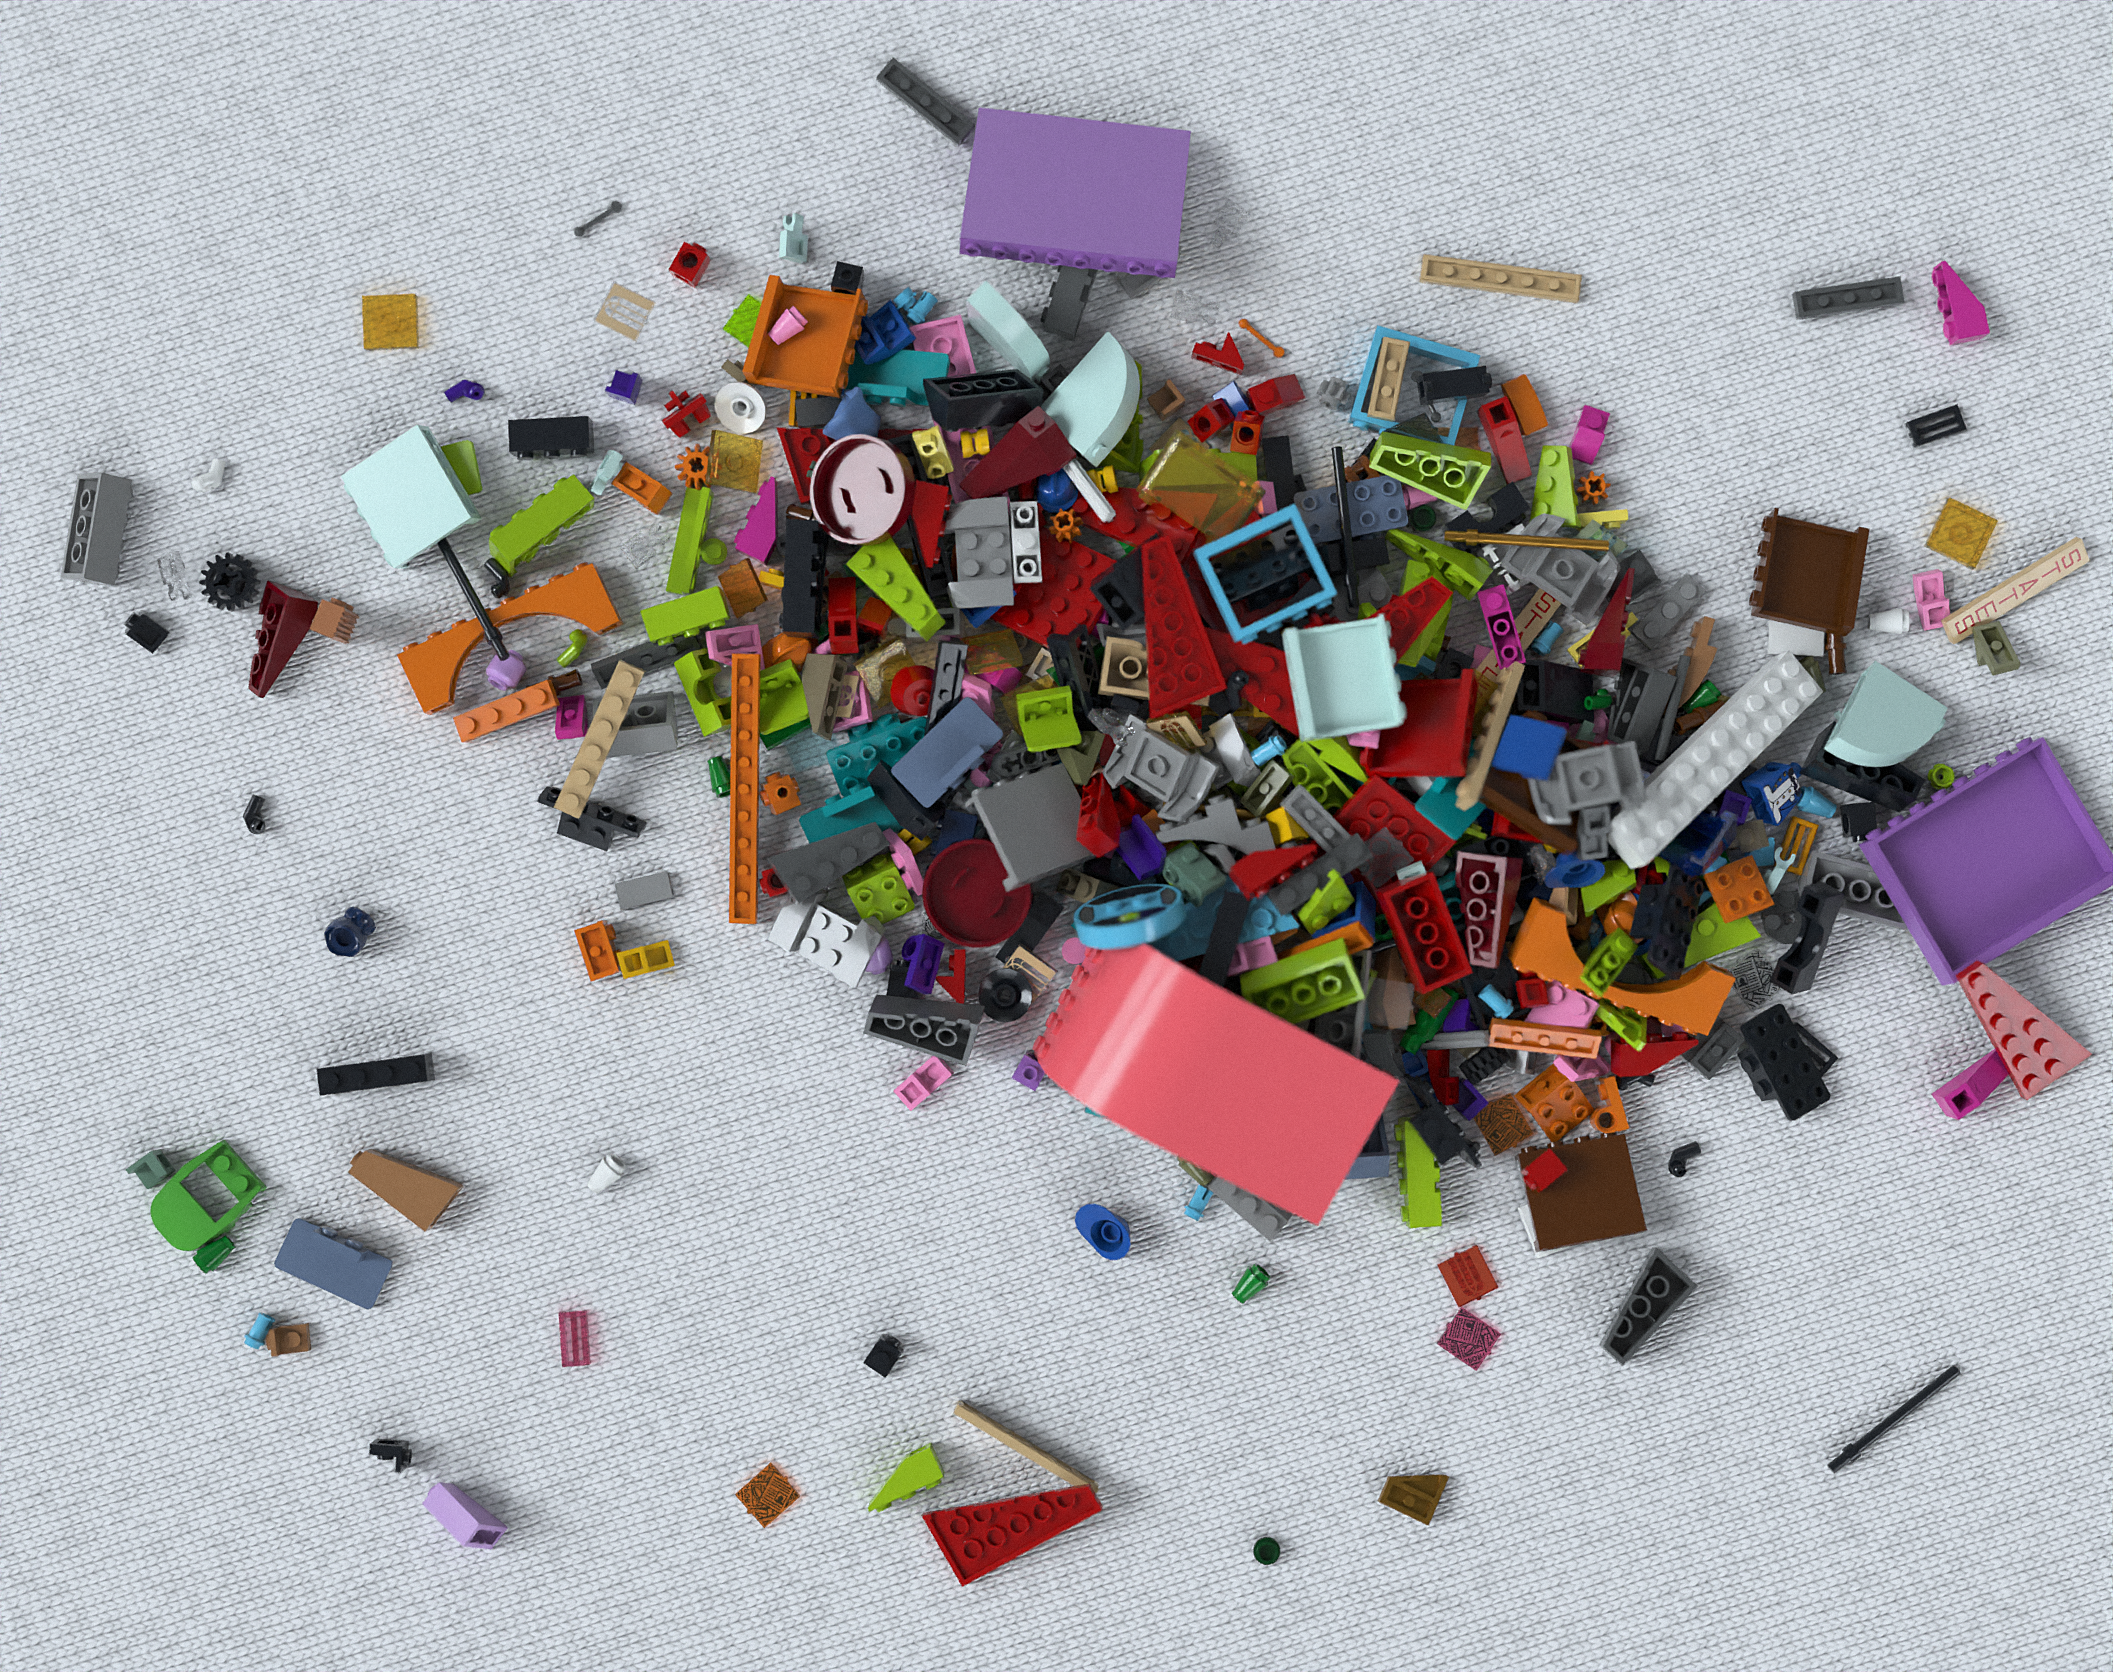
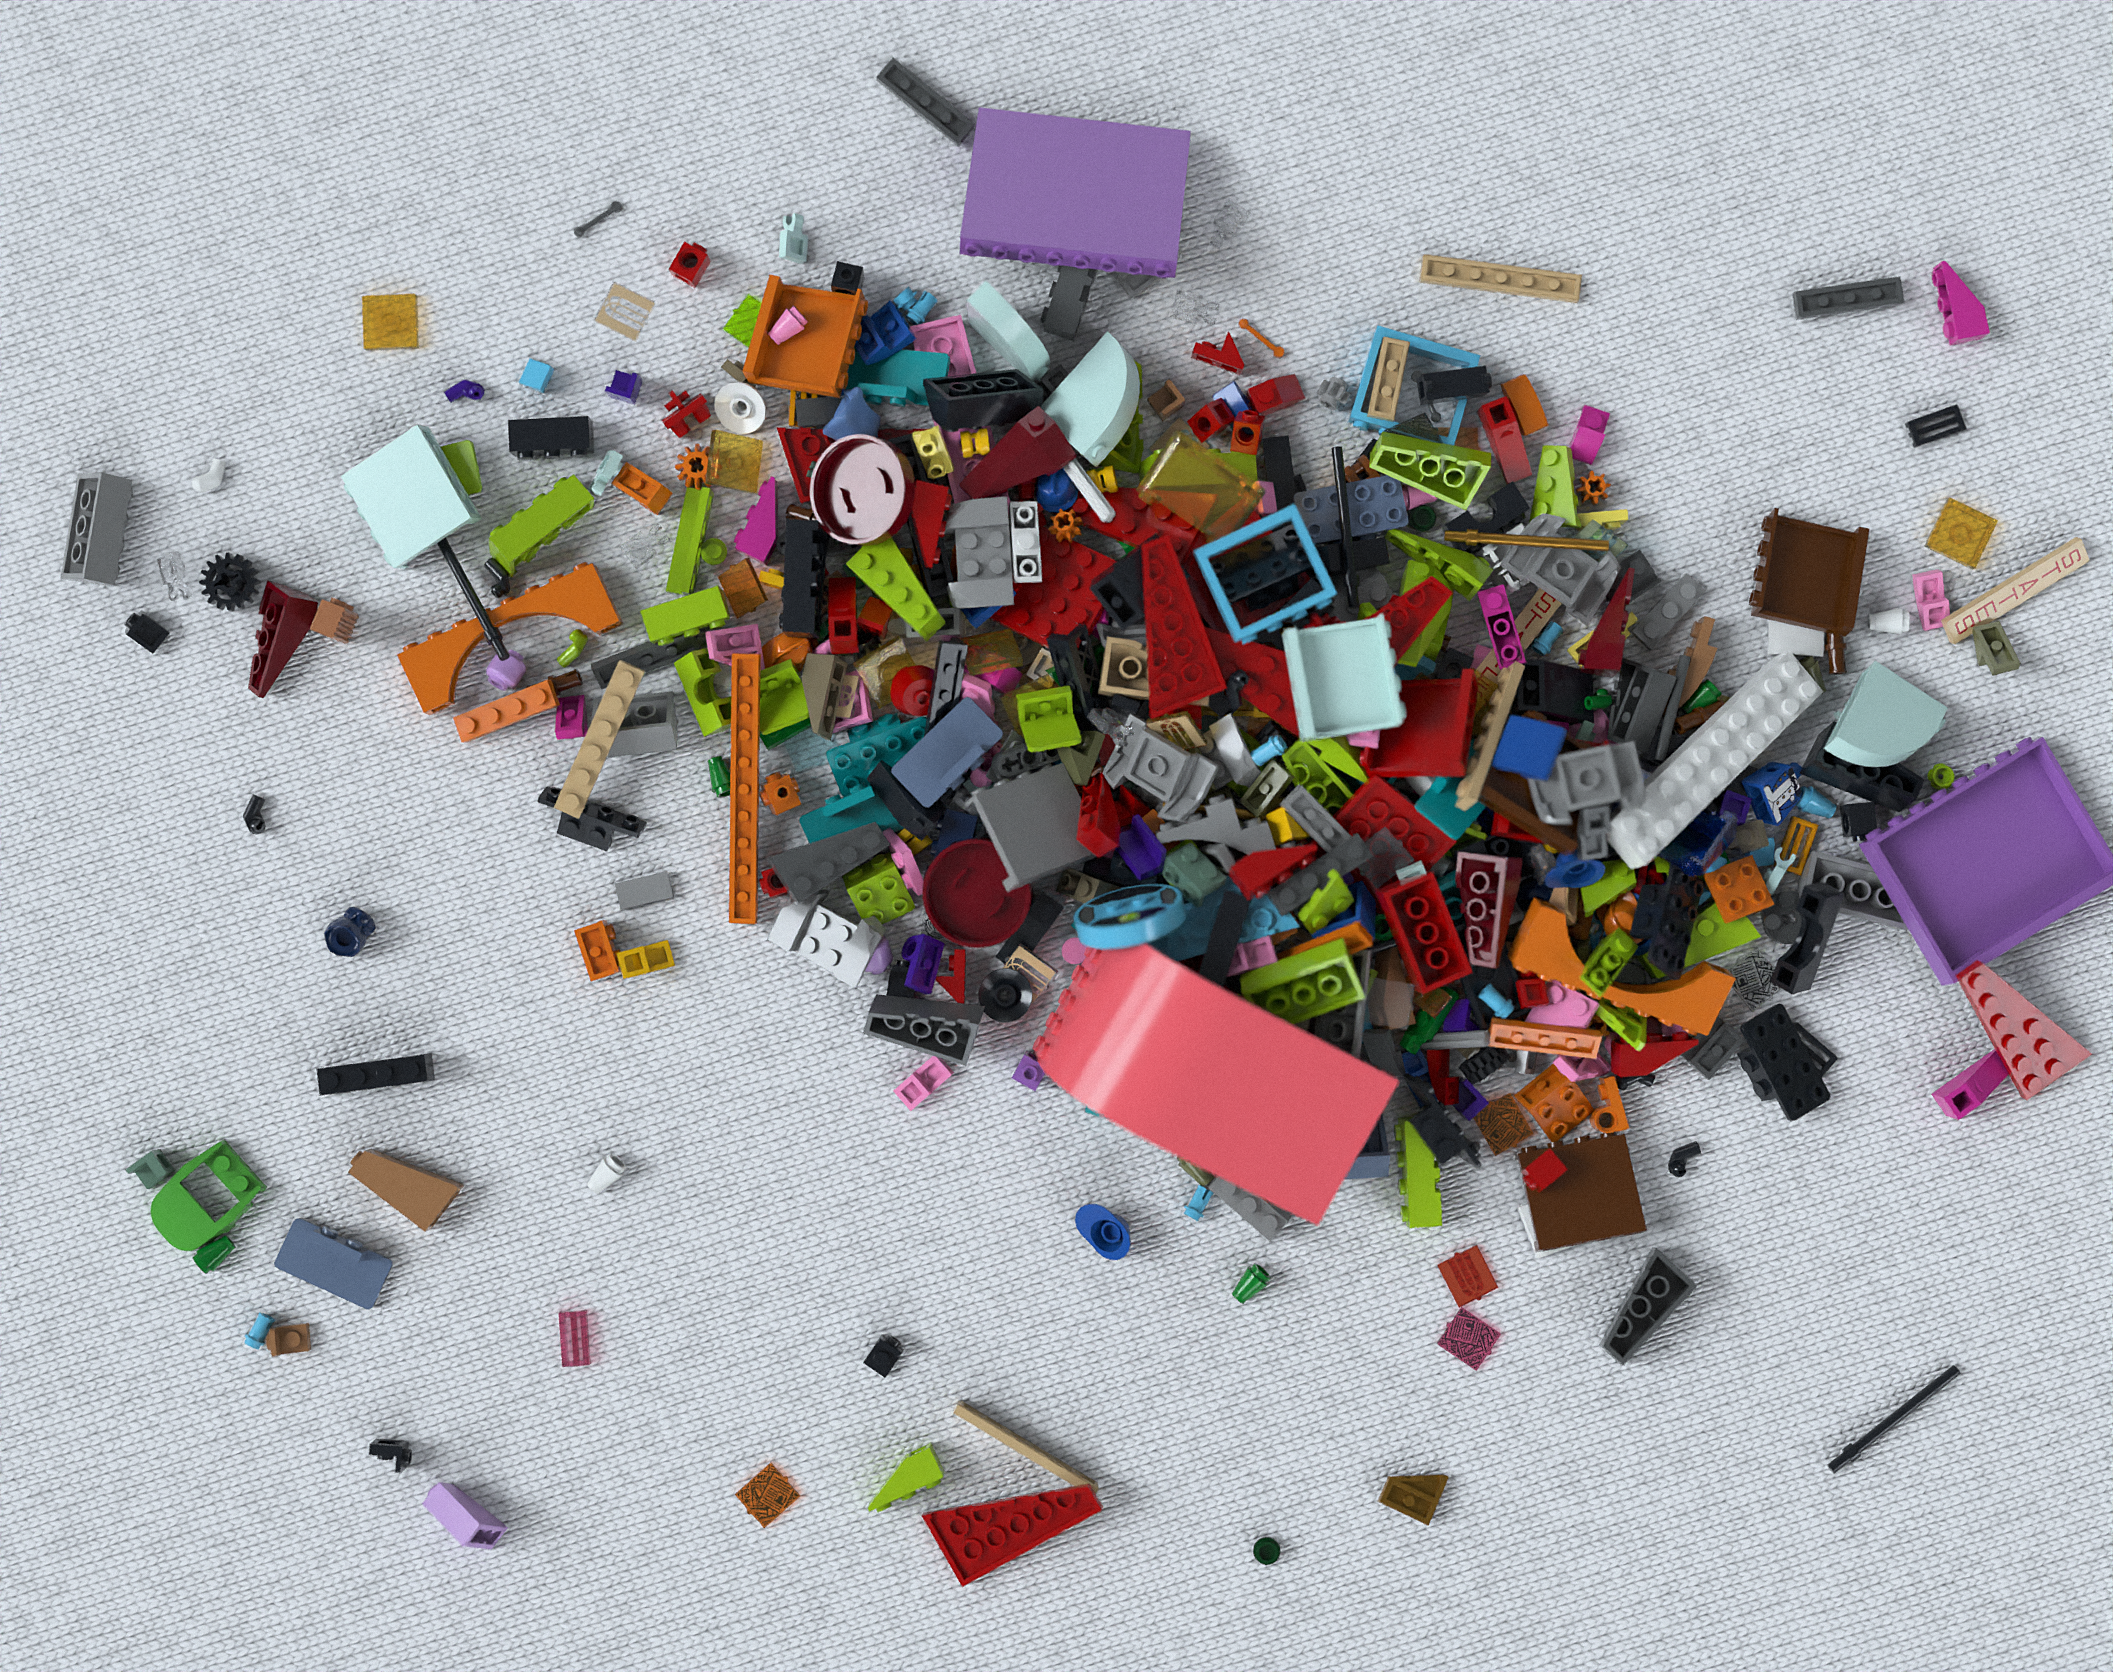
(536, 375): none -> medium azure slope

